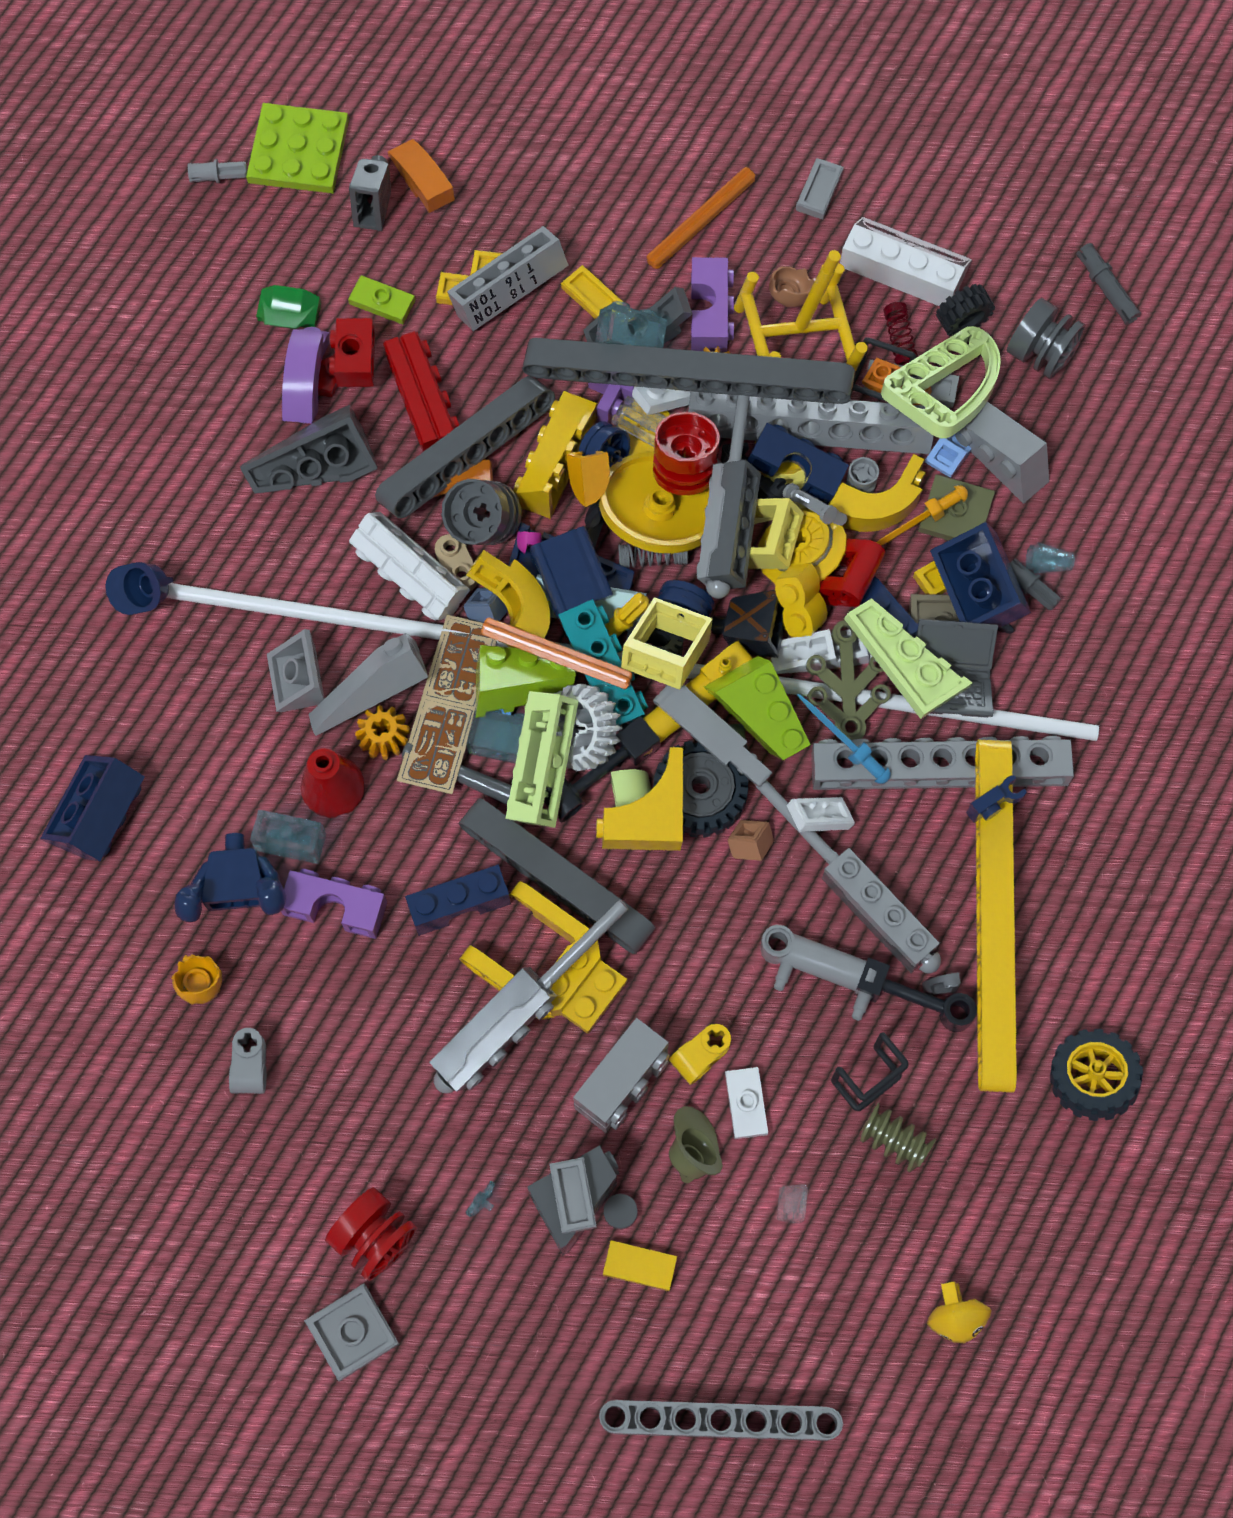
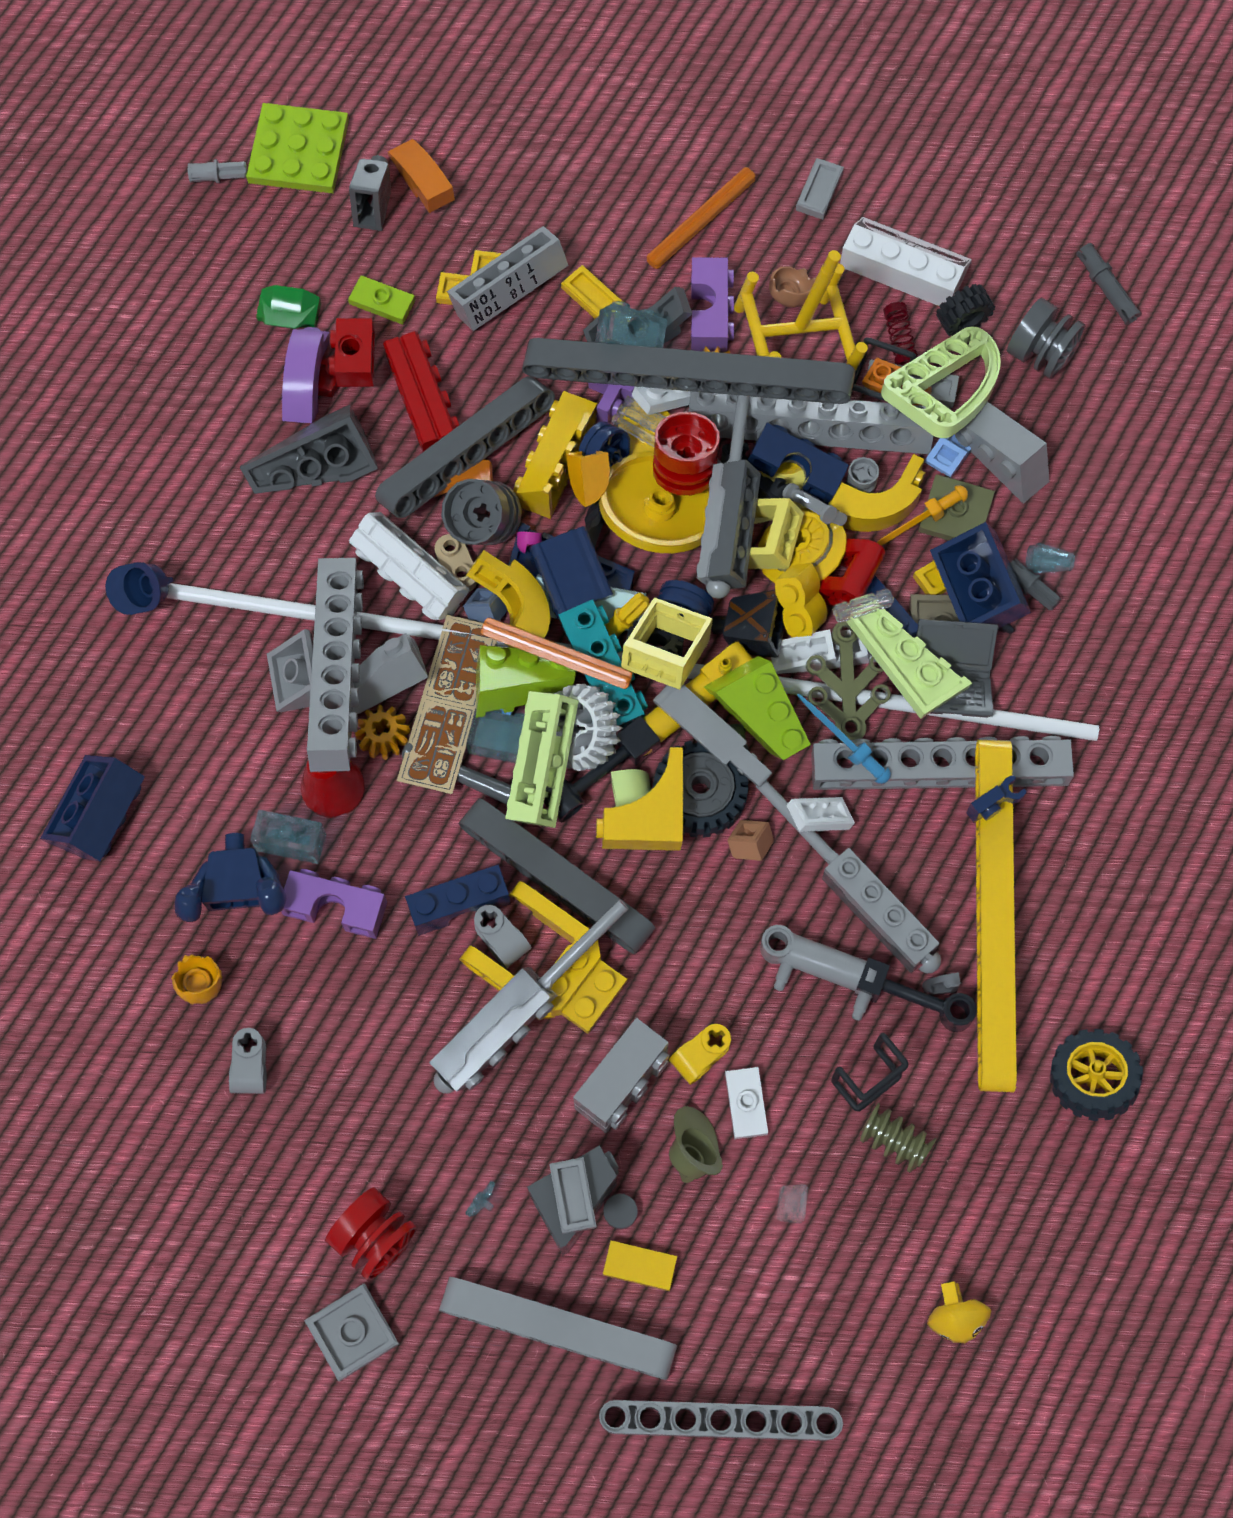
(335, 666): none -> light grey brick
(503, 940): none -> light grey piece
(558, 1328): none -> light grey beam
(679, 558): light grey piece -> none
(863, 605): none -> clear axle

